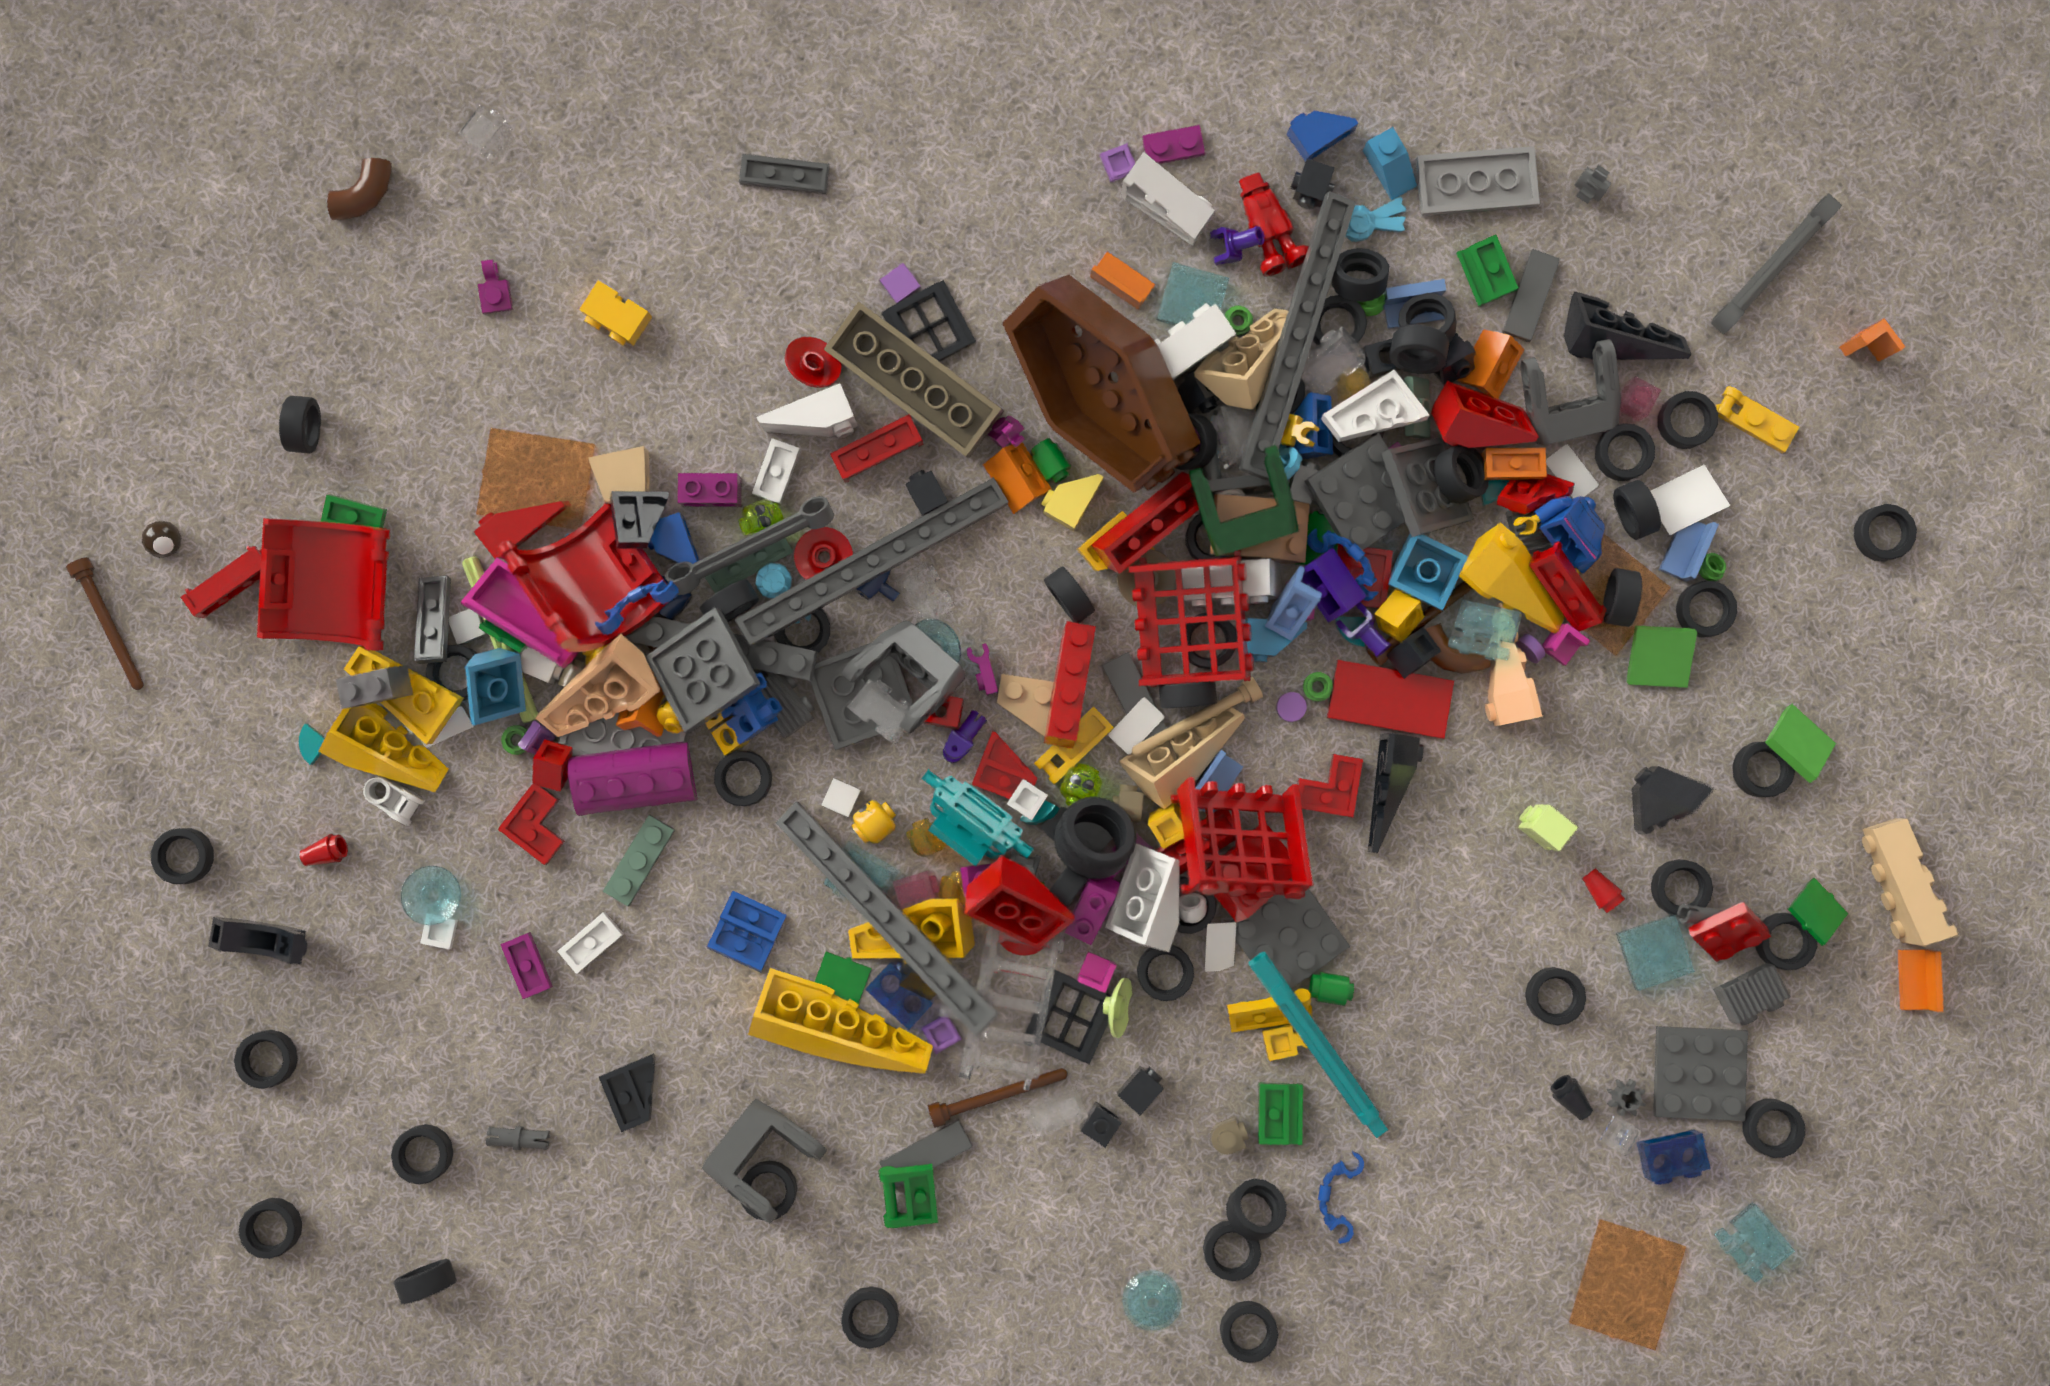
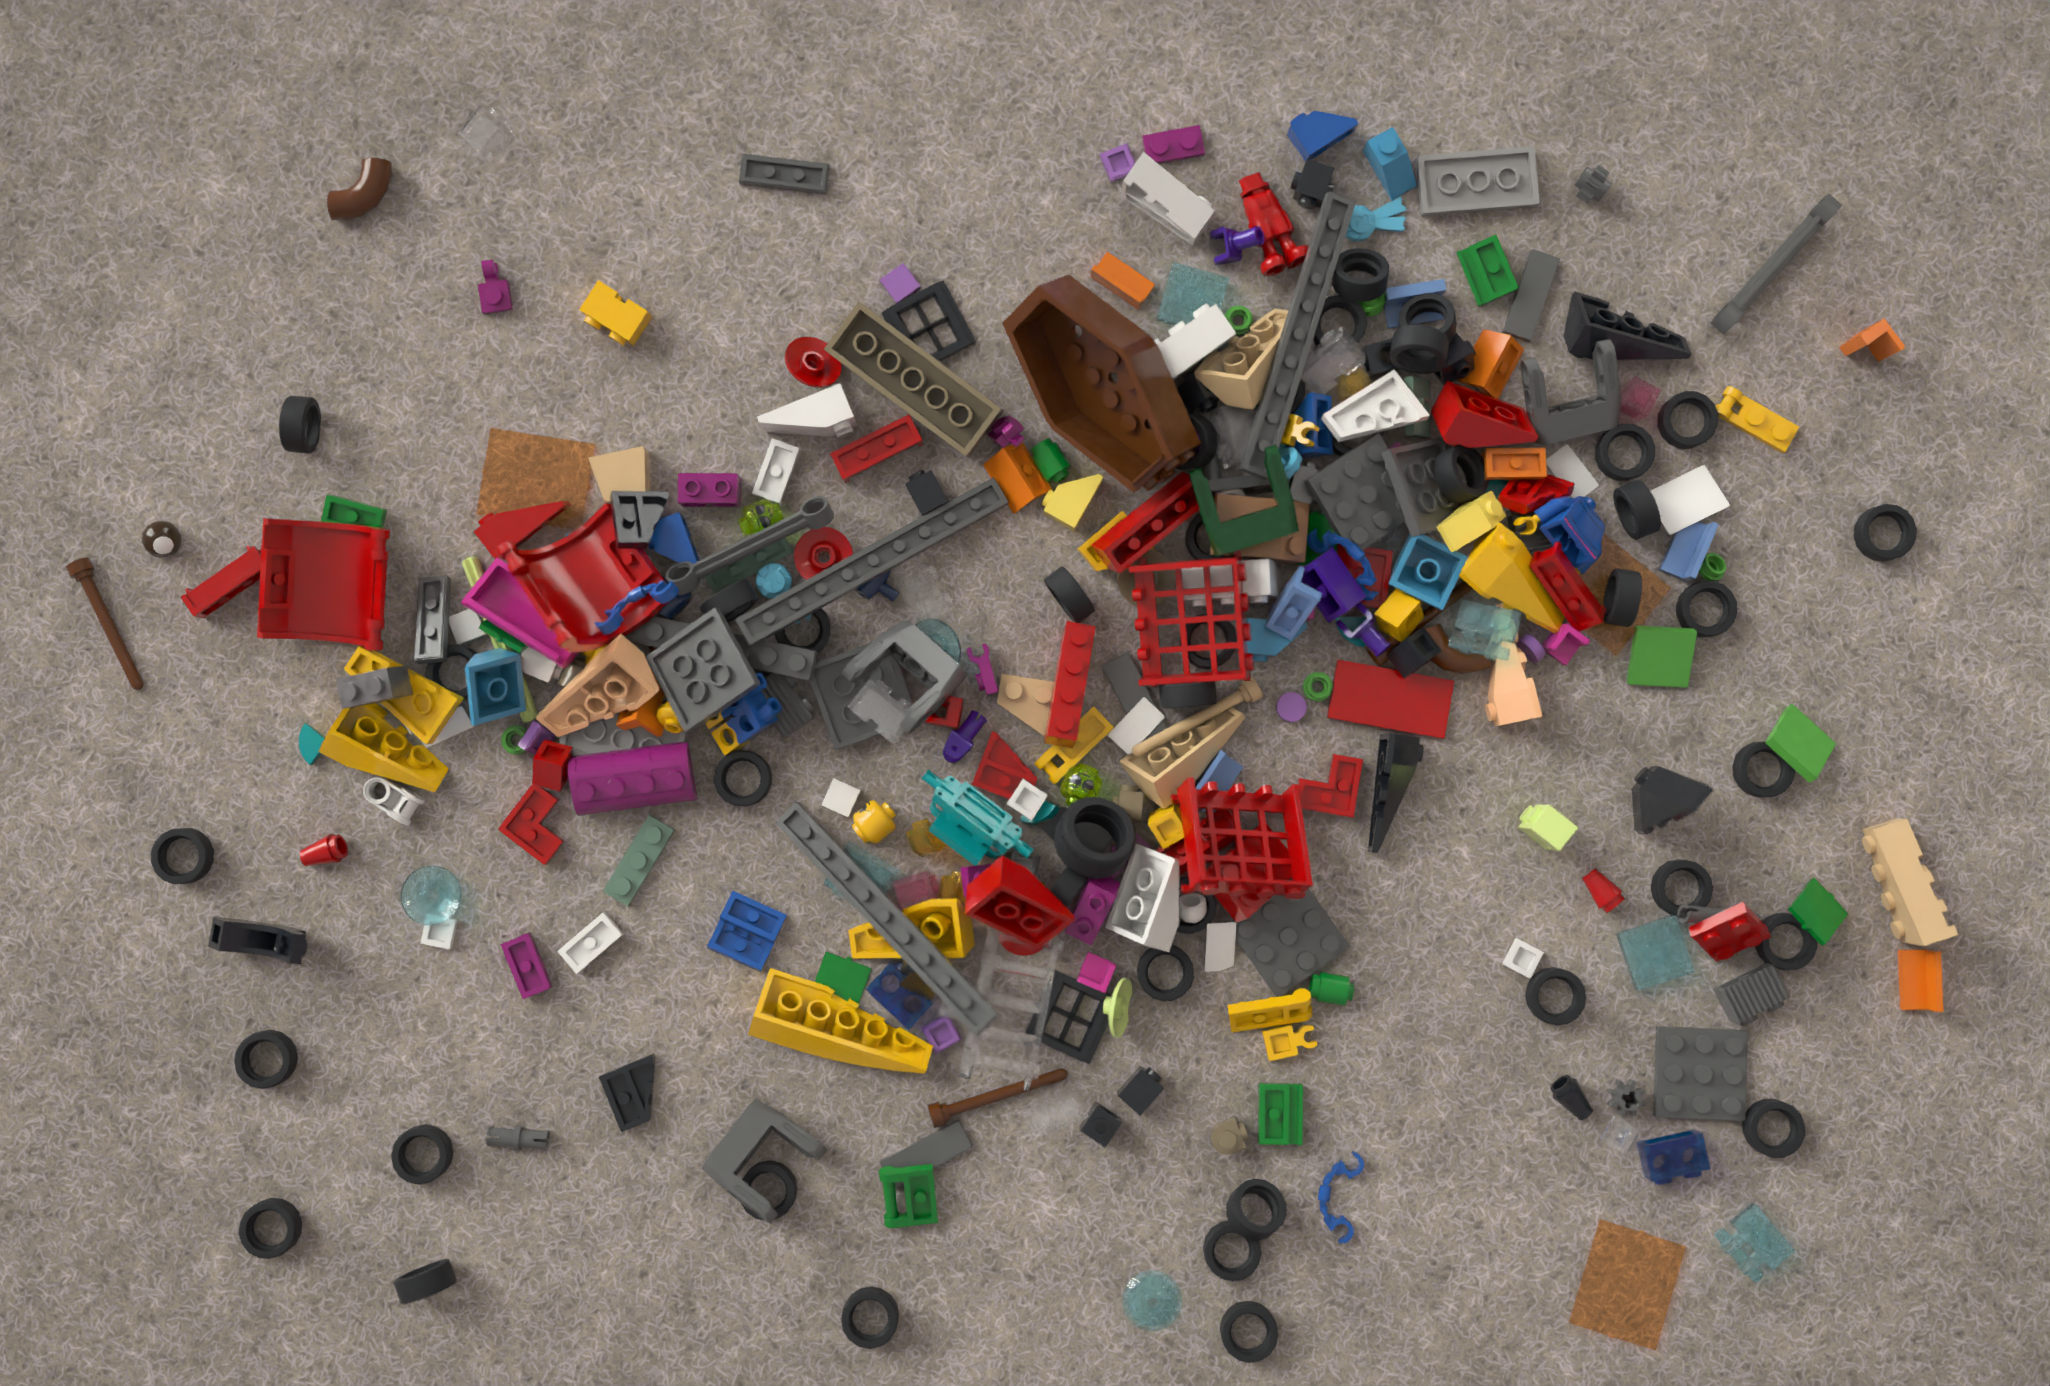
(1317, 1043): teal piece -> none
(1471, 521): none -> light yellow slope
(1523, 958): none -> white tile

